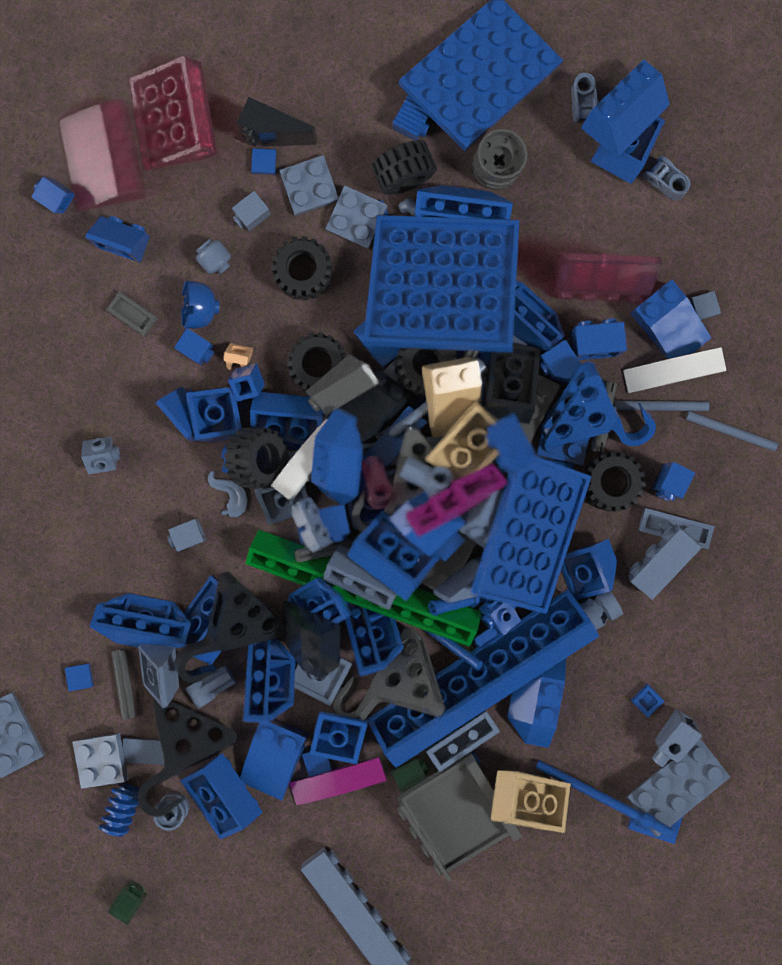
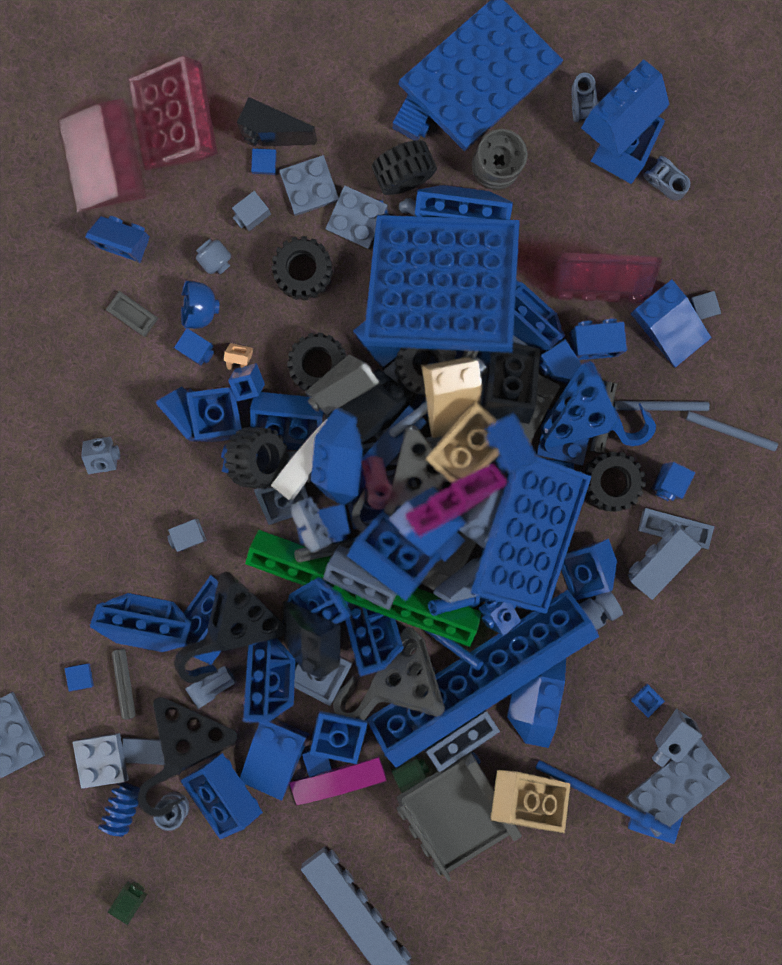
(52, 195): blue brick -> none
(159, 672): sand blue slope -> none
(238, 495): sand blue piece -> none
(432, 479): sand blue piece -> none
(484, 637): blue tile -> none
(674, 370): white slope -> none

